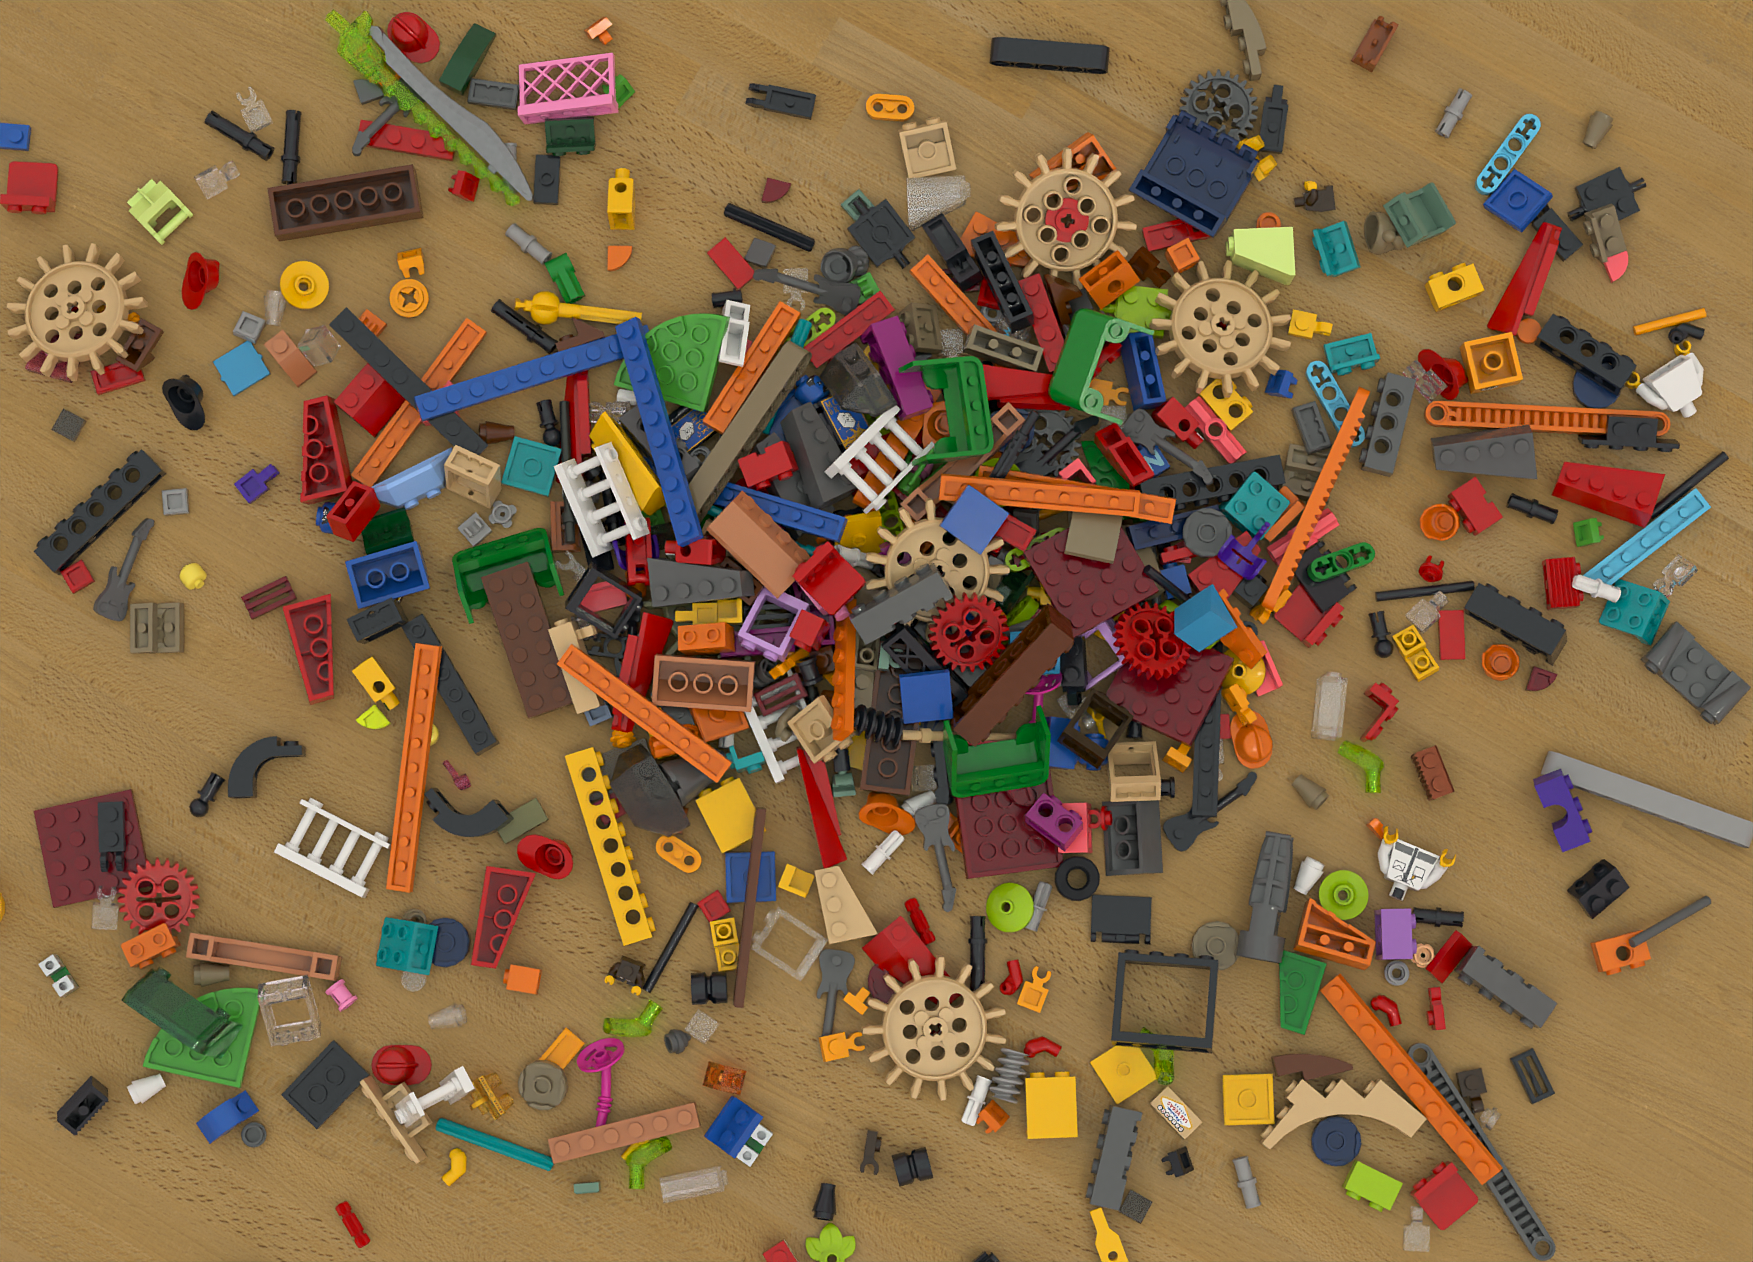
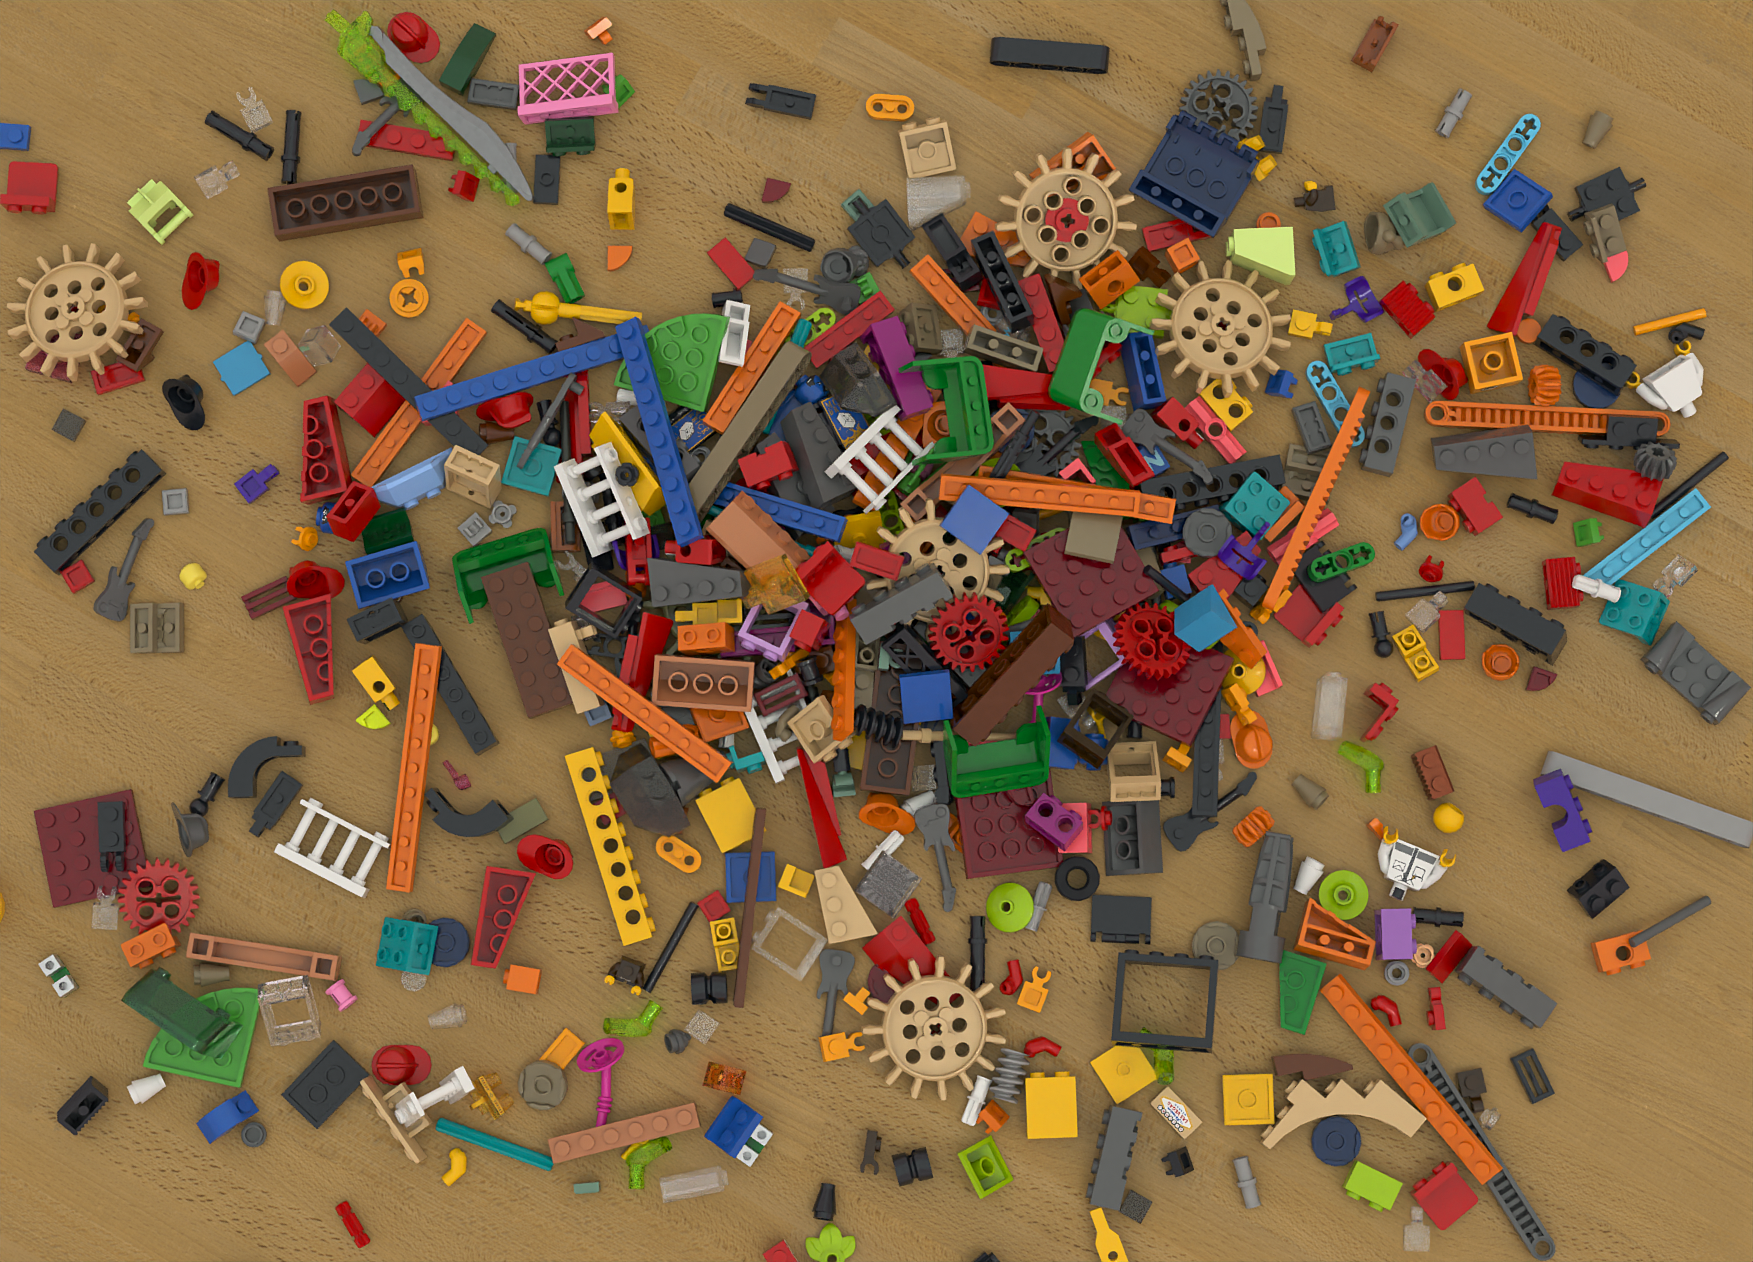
(191, 829): none -> dark grey piece
(274, 803): none -> black hinge
(308, 538): none -> light orange plate
(312, 581): none -> red piece
(507, 411): none -> red piece
(568, 385): none -> dark grey piece
(633, 473): none -> black plate
(774, 585): none -> clear yellow bracket
(877, 560): none -> red tile
(888, 884): none -> clear tile
(985, 1166): none -> lime slope
(1253, 826): none -> orange gear
(1363, 291): none -> dark purple helmet
(1407, 309): none -> red brick
(1409, 531): none -> medium blue arm
(1448, 818): none -> yellow piece
(1544, 385): none -> orange gear
(1655, 461): none -> dark grey gear

